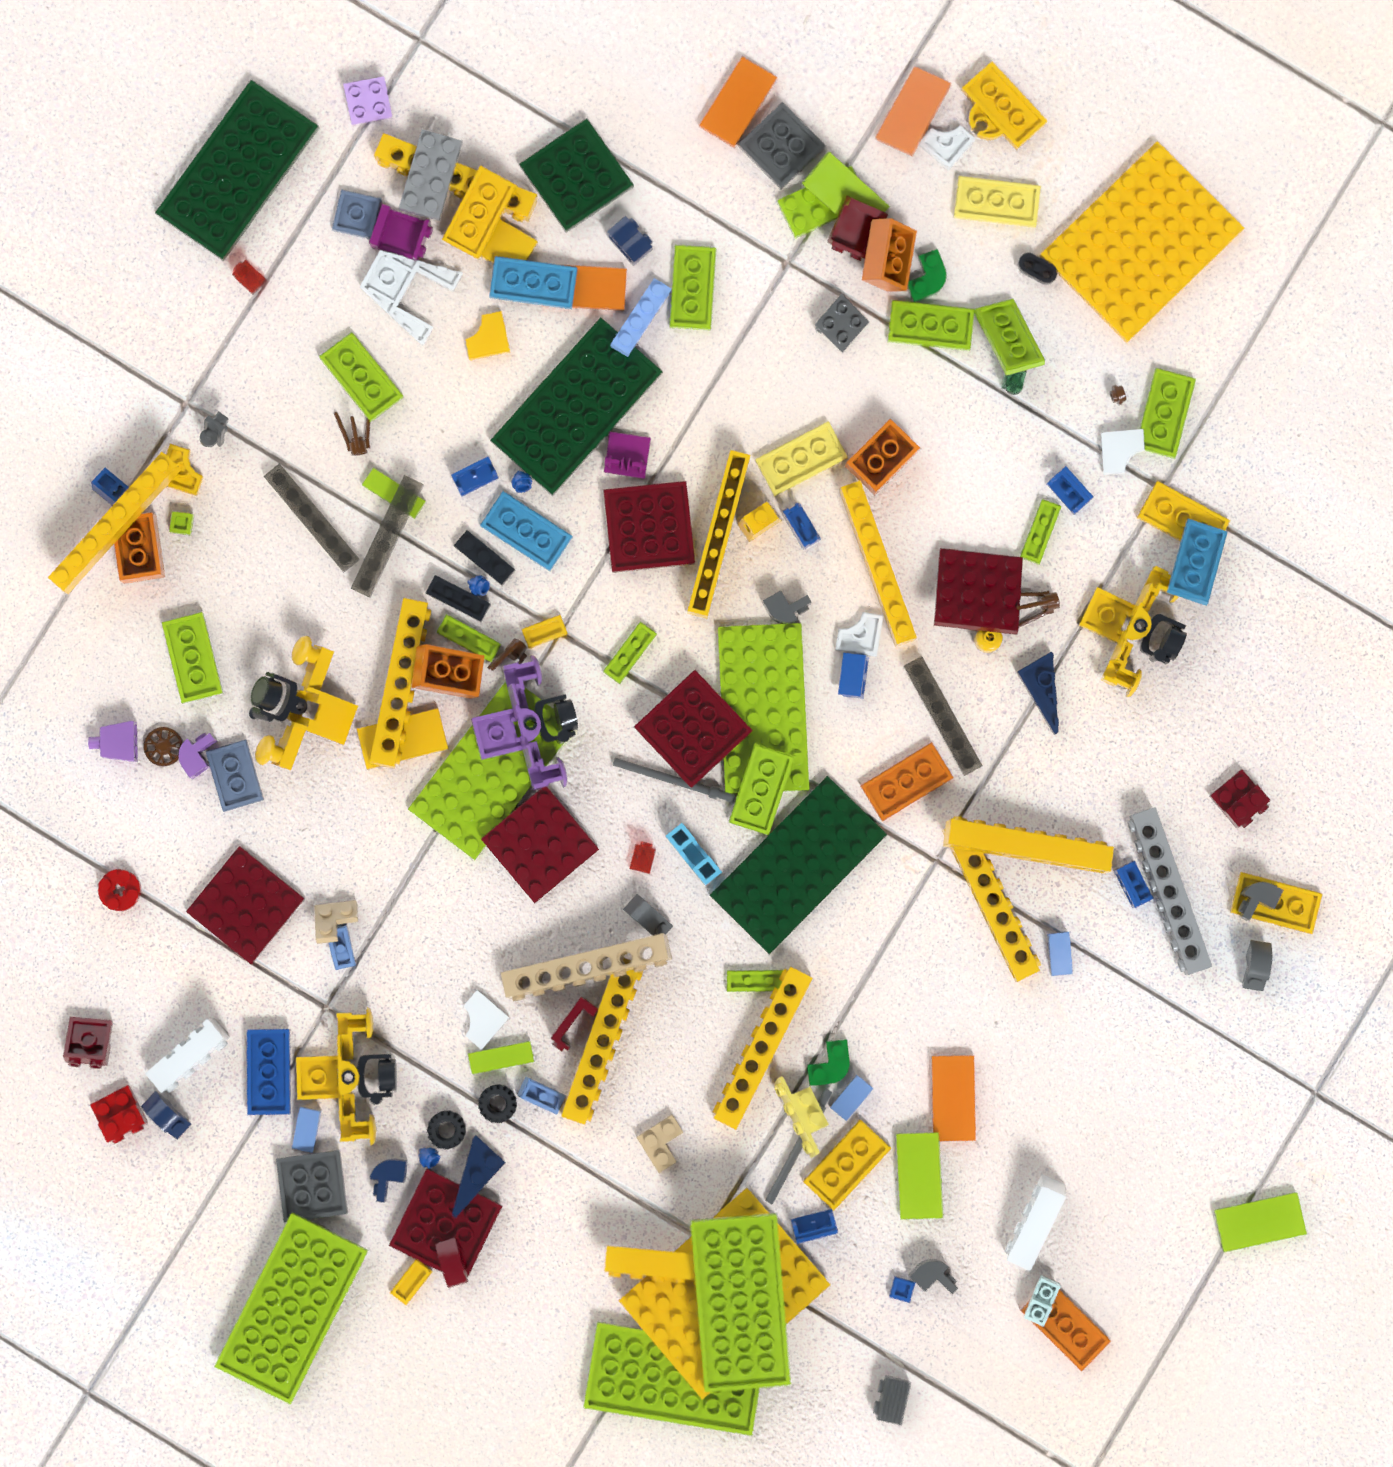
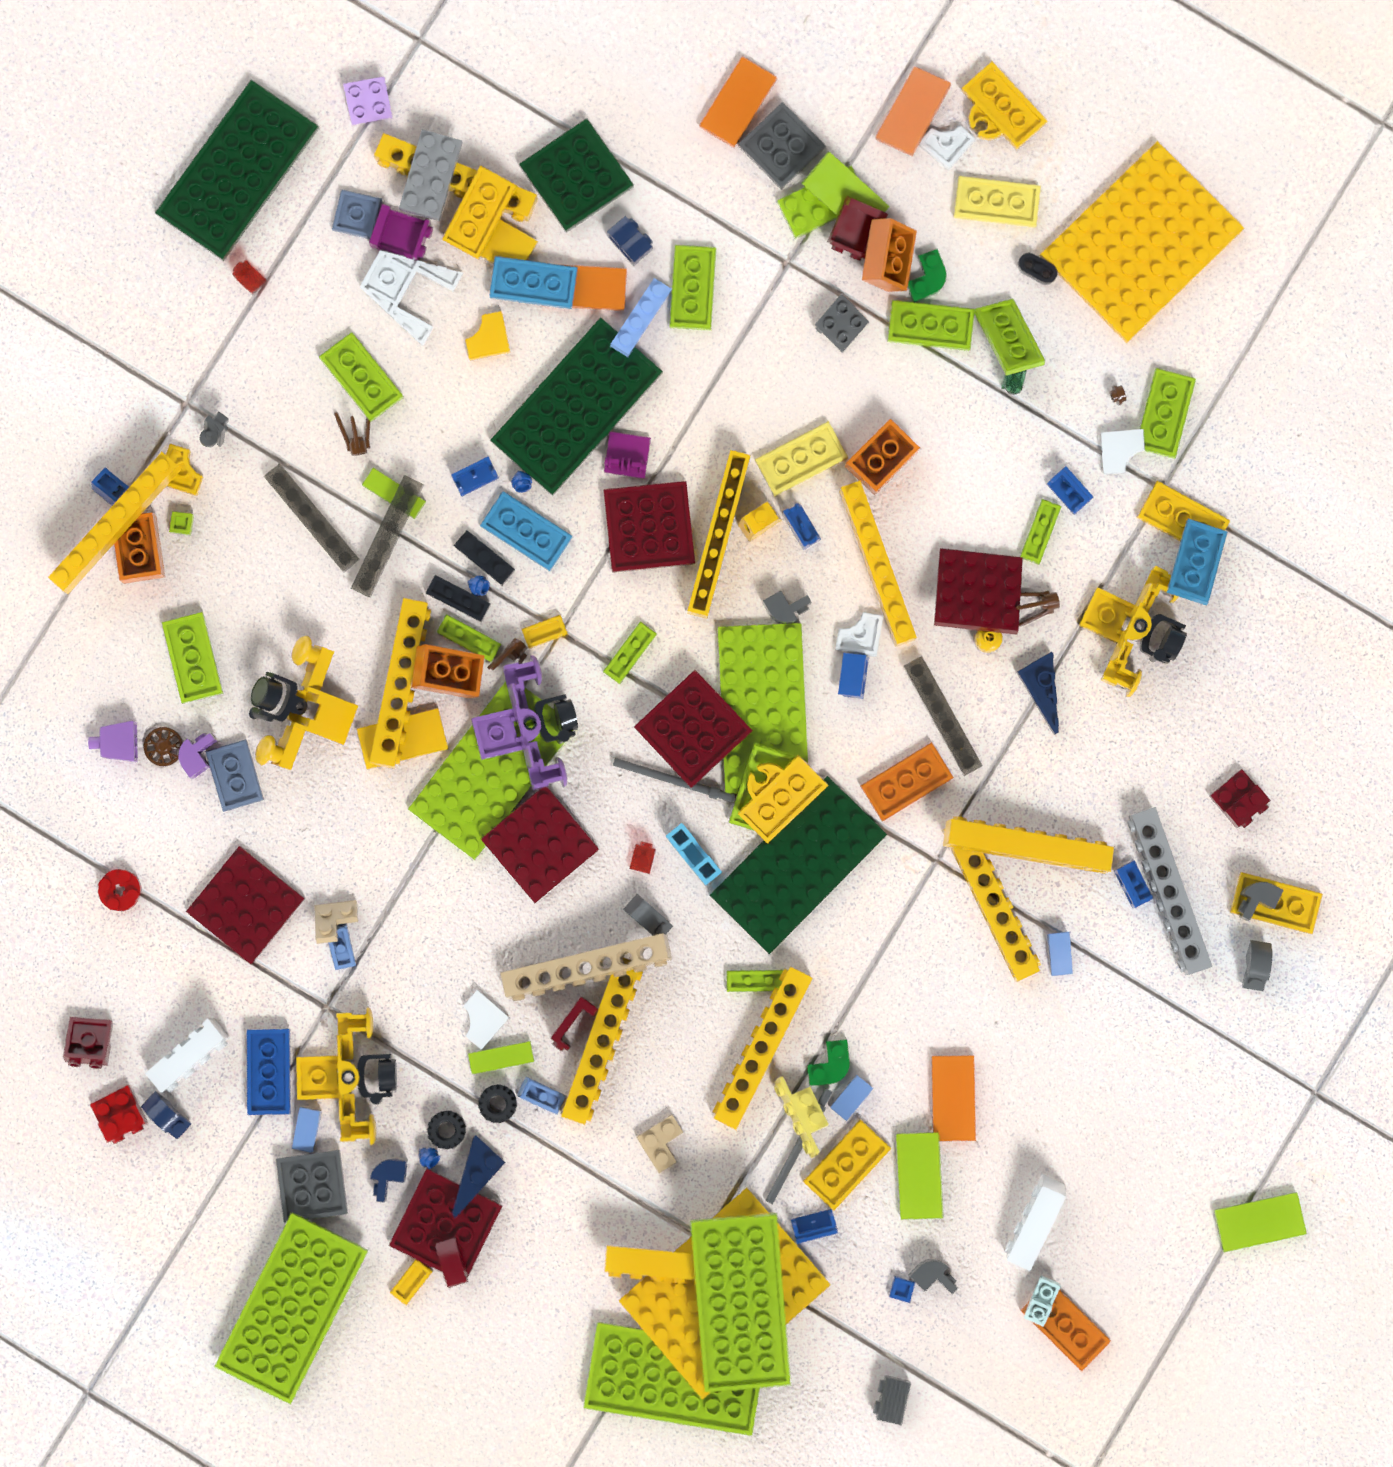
(780, 796): none -> yellow plate

